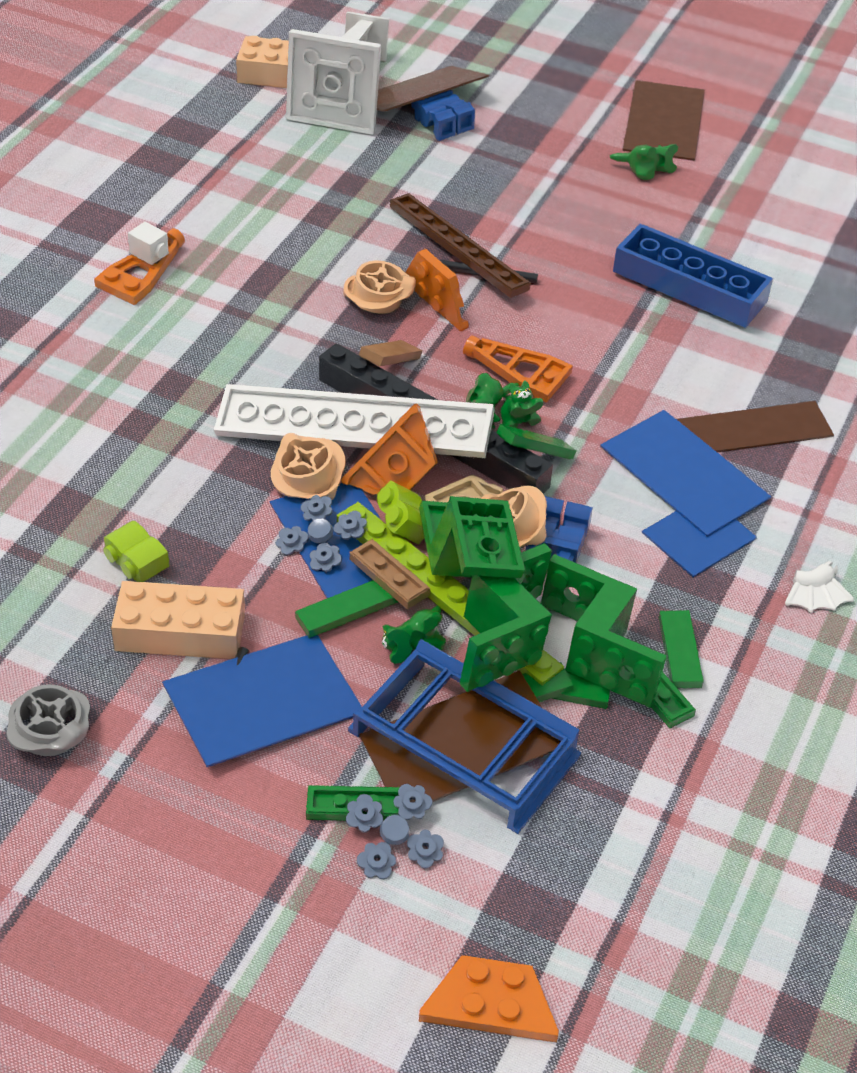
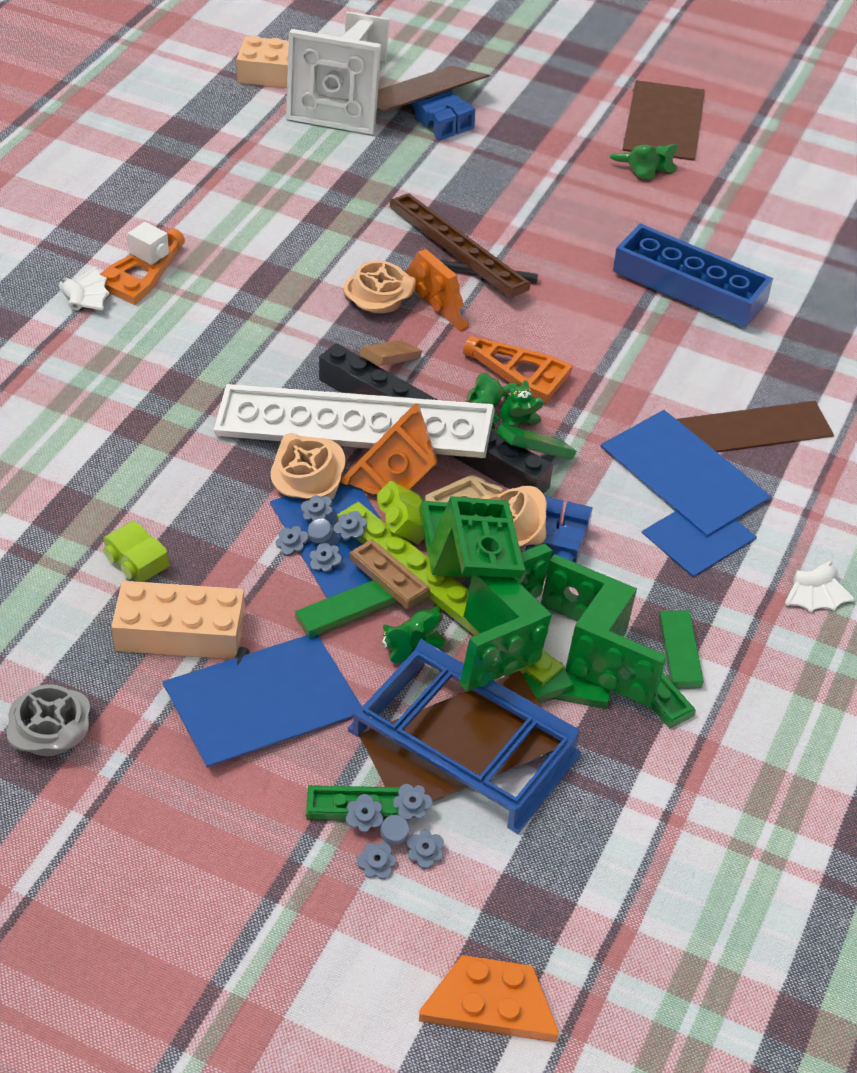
(86, 291): none -> white arm

